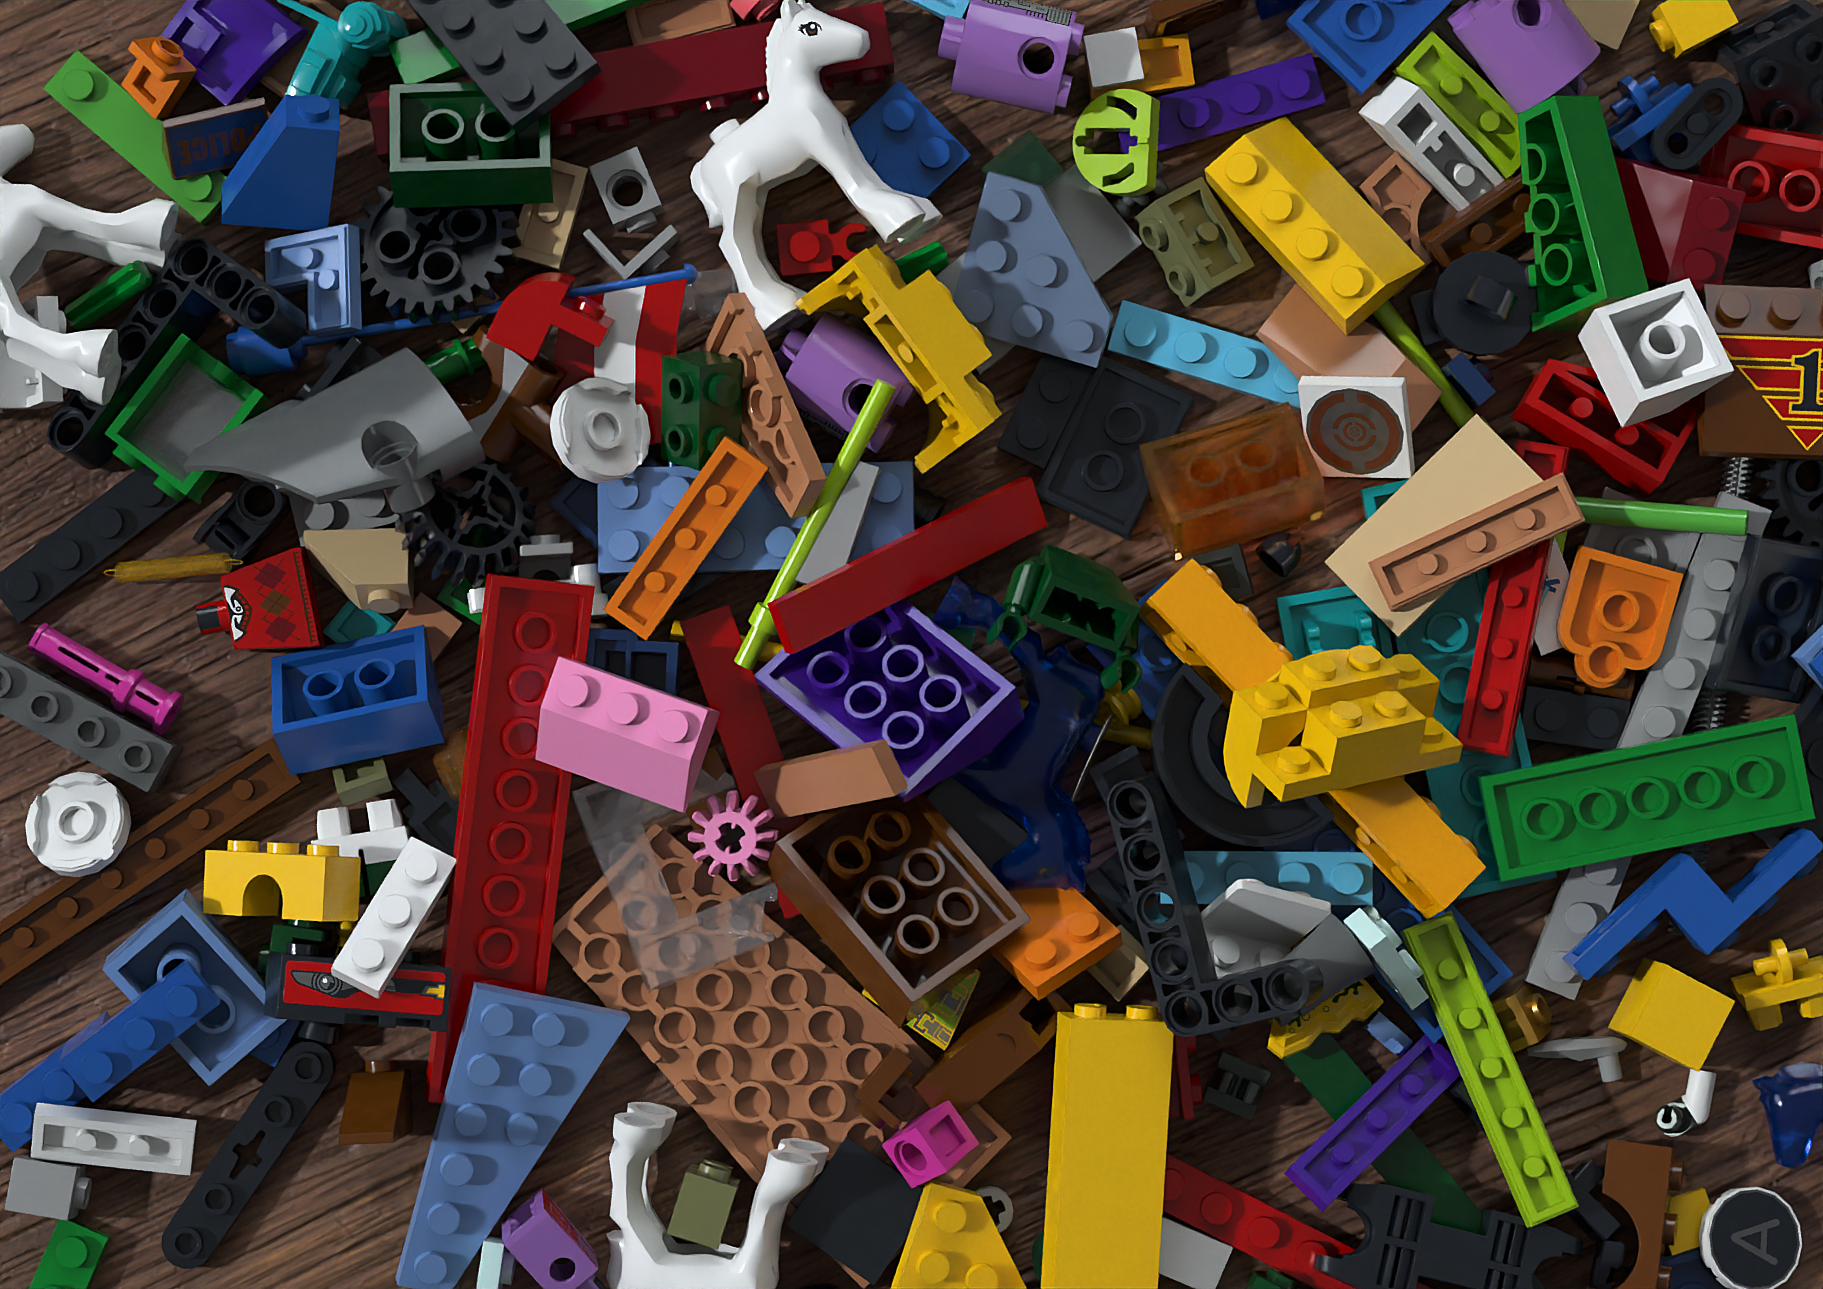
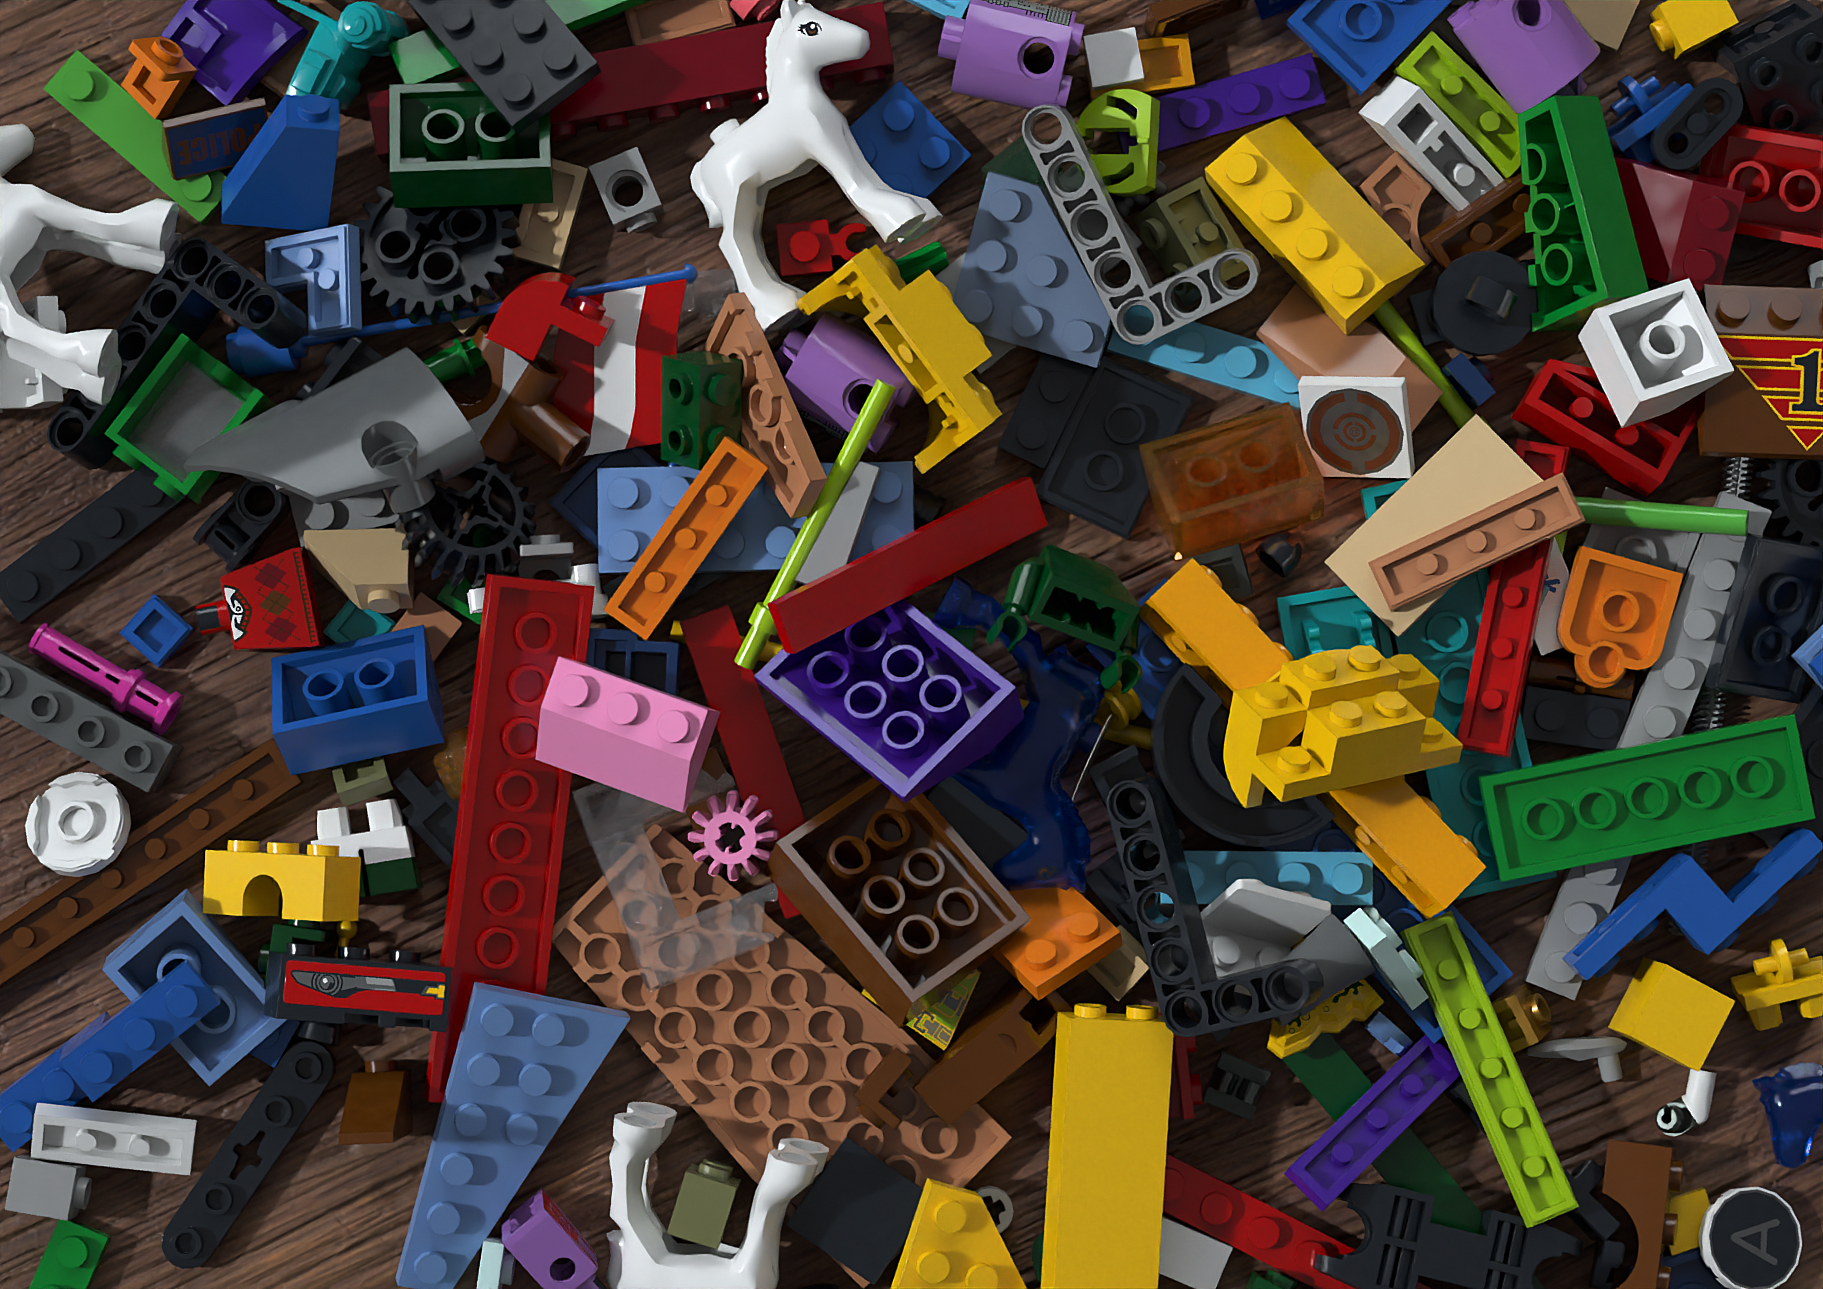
(108, 295): green axle -> none
(157, 631): none -> blue tile
(212, 565): yellow piece -> none
(394, 917): white plate -> none
(600, 430): white tile -> none
(646, 262): light grey bracket -> none
(831, 779): nougat tile -> none
(930, 1144): dark pink brick -> none
(1117, 242): none -> light grey beam

